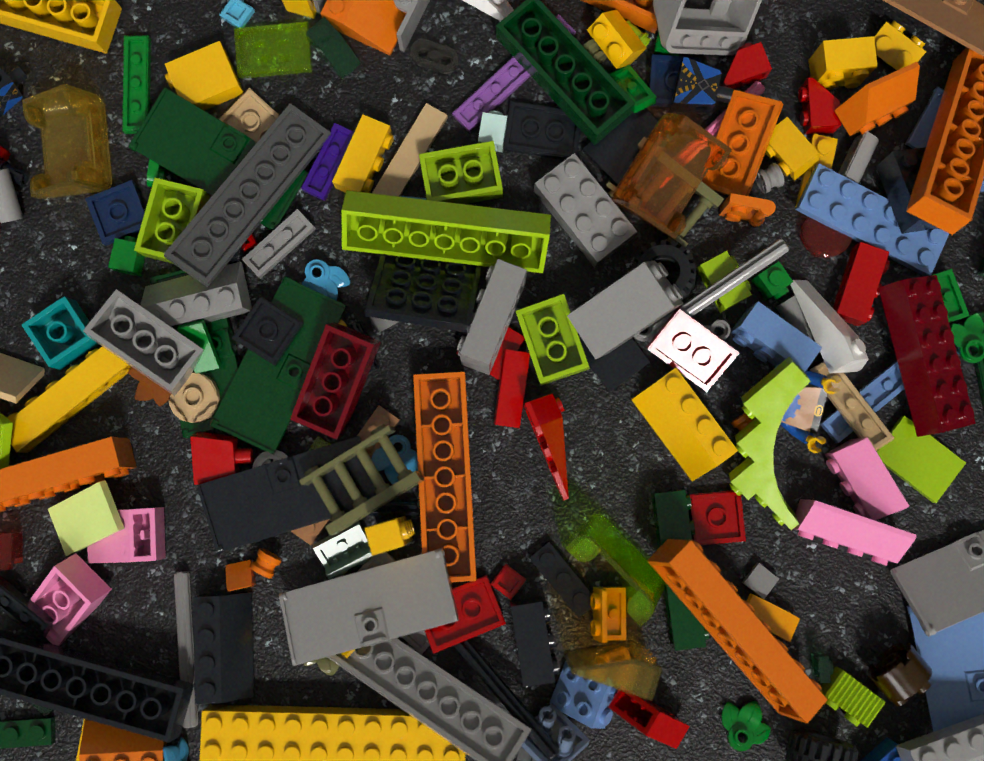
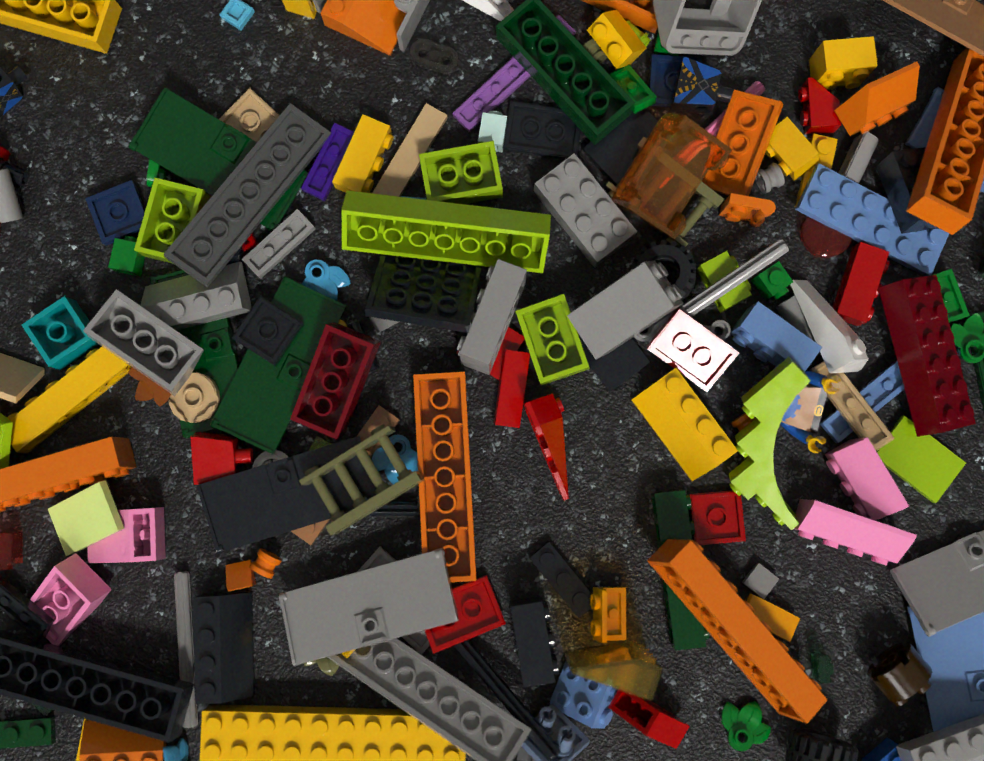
(72, 142): clear yellow windscreen -> none
(136, 82): green tile -> none
(199, 334): green tile -> none
(204, 77): yellow brick -> none
(272, 50): clear neon green tile -> none
(332, 48): clear green slope -> none
(343, 550): sand green bracket -> none
(390, 535): yellow brick -> none
(508, 581): red tile -> none
(602, 537): clear neon green windscreen -> none
(747, 66): red slope -> none
(852, 697): lime brick -> none
(896, 47): yellow bracket -> none

